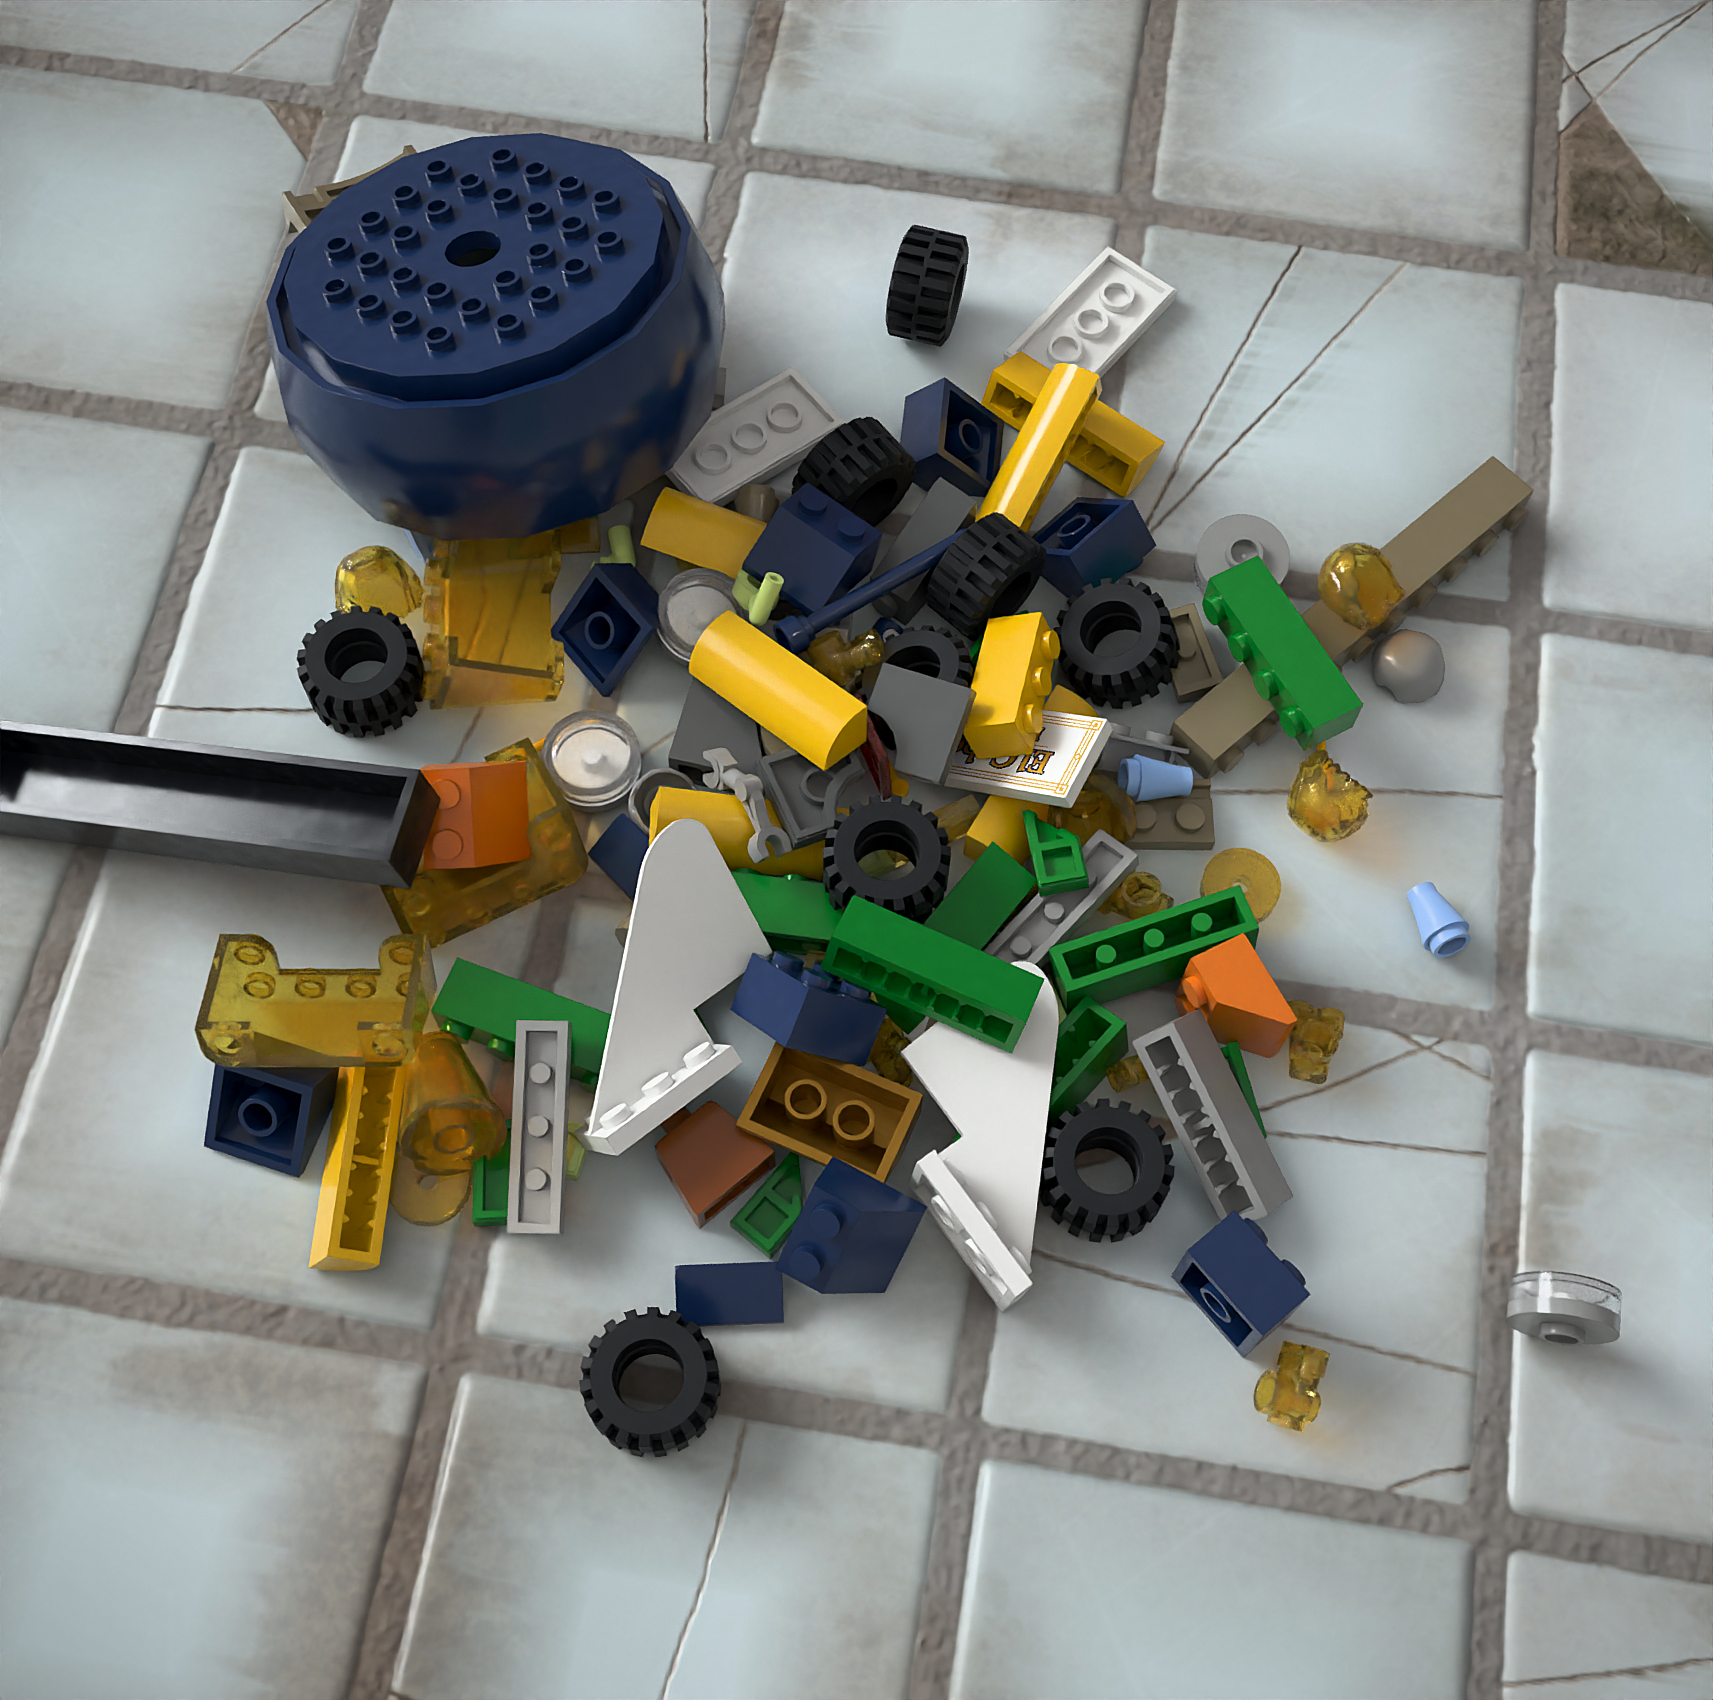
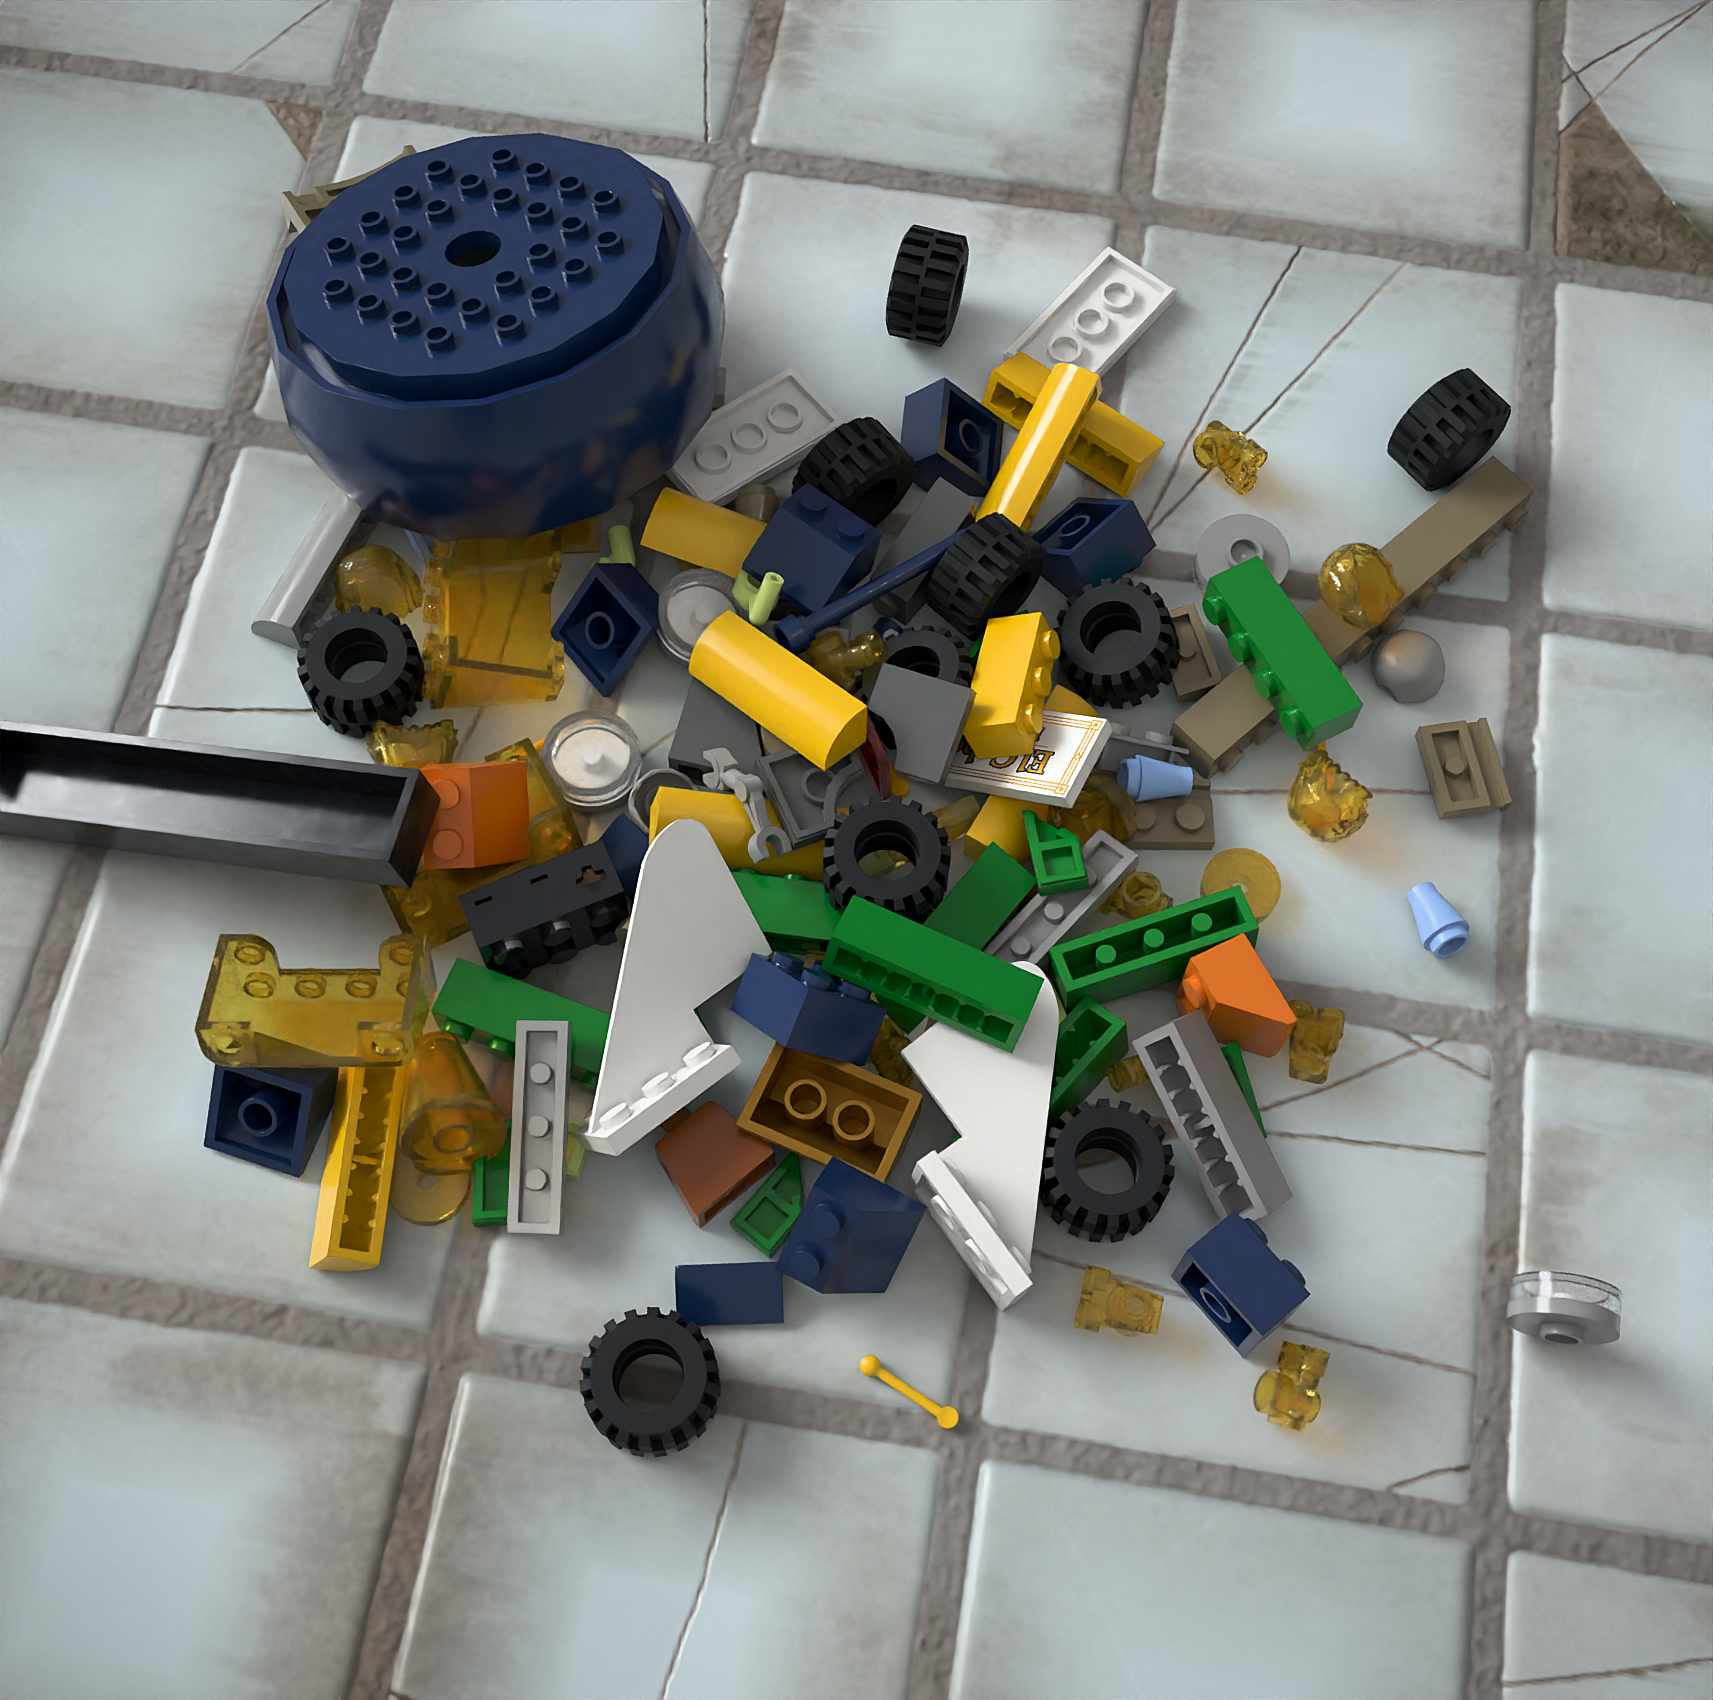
(310, 576): none -> light grey brick
(414, 745): none -> clear yellow hair
(546, 919): none -> black piece
(946, 1417): none -> yellow hinge
(1104, 1305): none -> clear yellow plate
(1231, 454): none -> clear yellow plate
(1448, 429): none -> black tyre
(1463, 768): none -> dark tan plate

